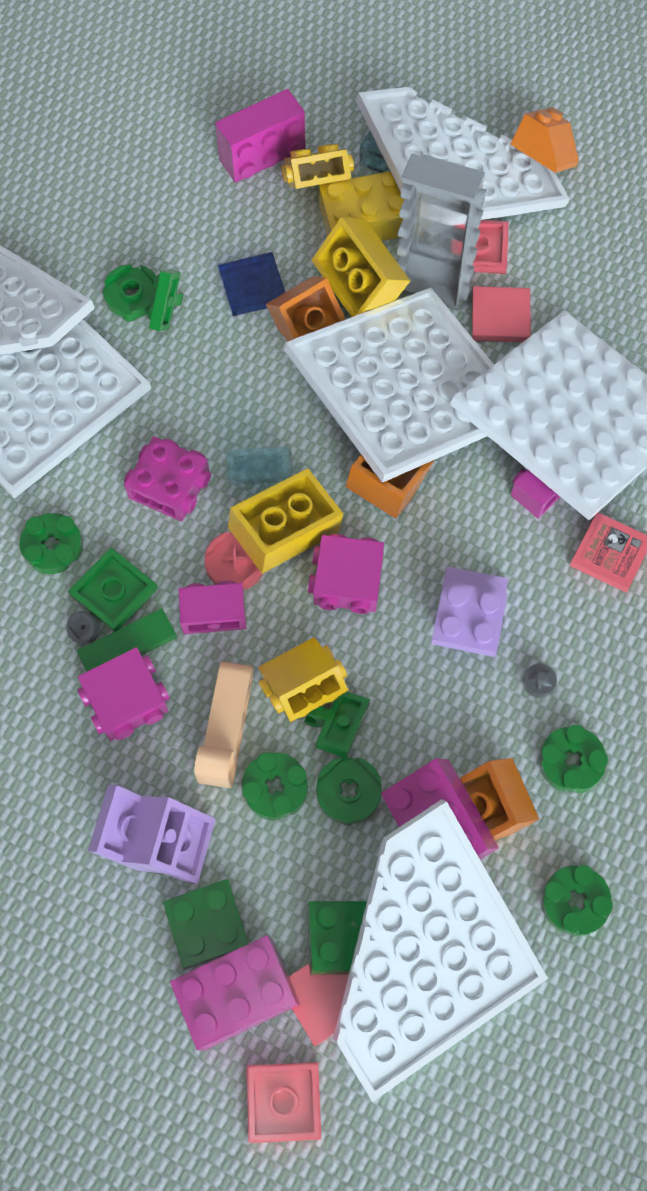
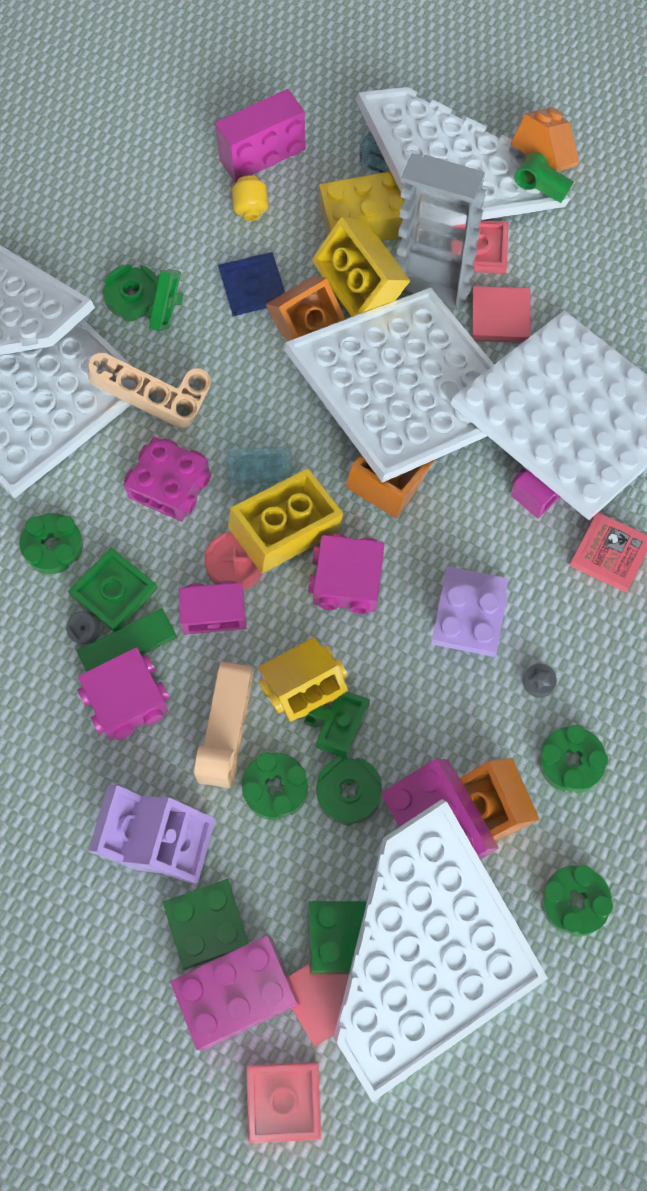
(148, 384): none -> light nougat beam
(249, 198): none -> yellow head
(317, 168): yellow brick -> none
(537, 174): none -> green piece

